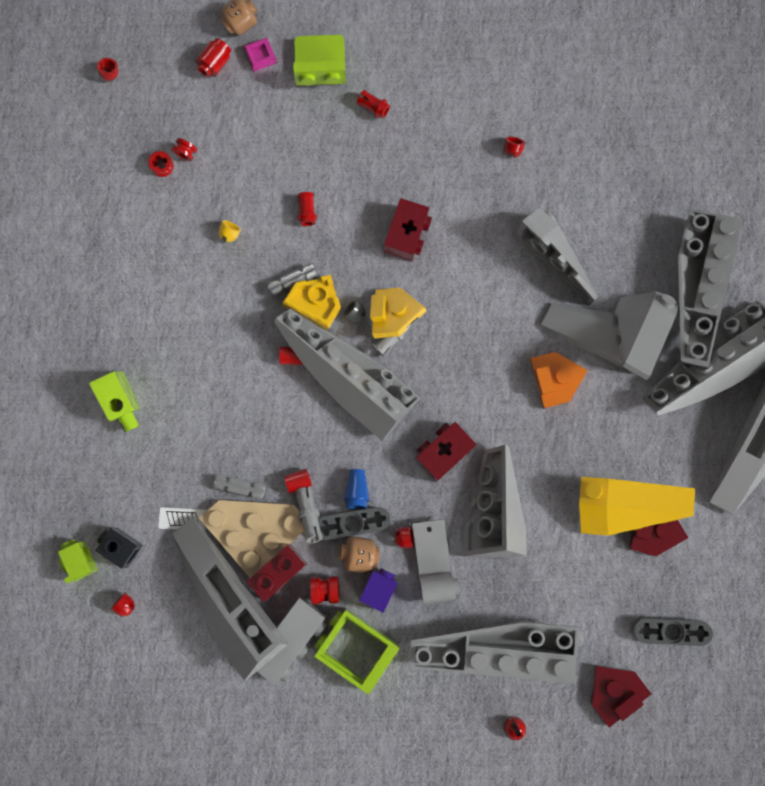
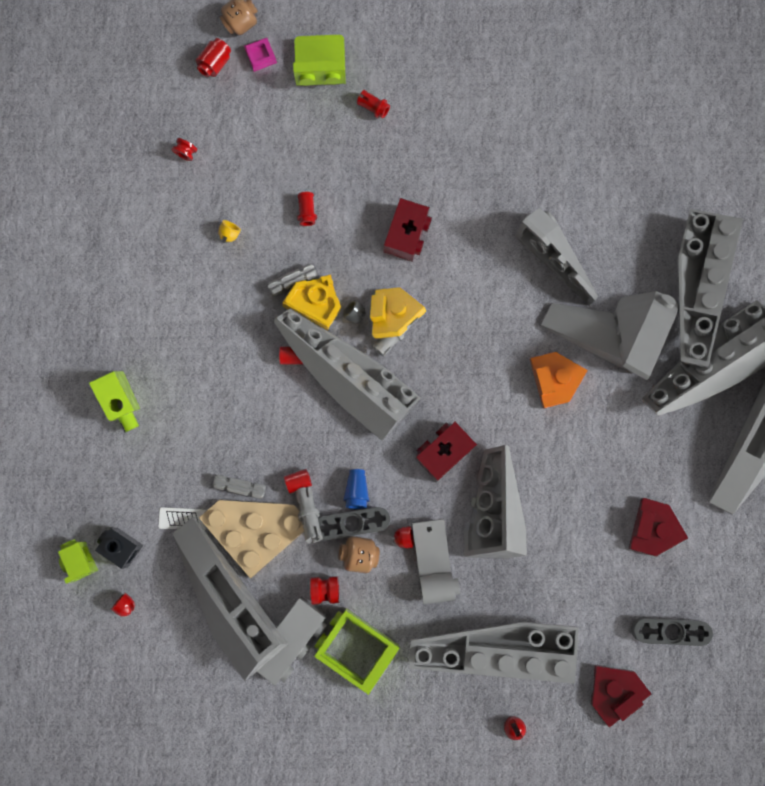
(110, 67): red hinge -> none
(160, 155): red bush -> none
(277, 572): dark red brick -> none
(379, 589): dark purple brick -> none
(514, 145): red hinge -> none
(624, 505): yellow wedge -> none

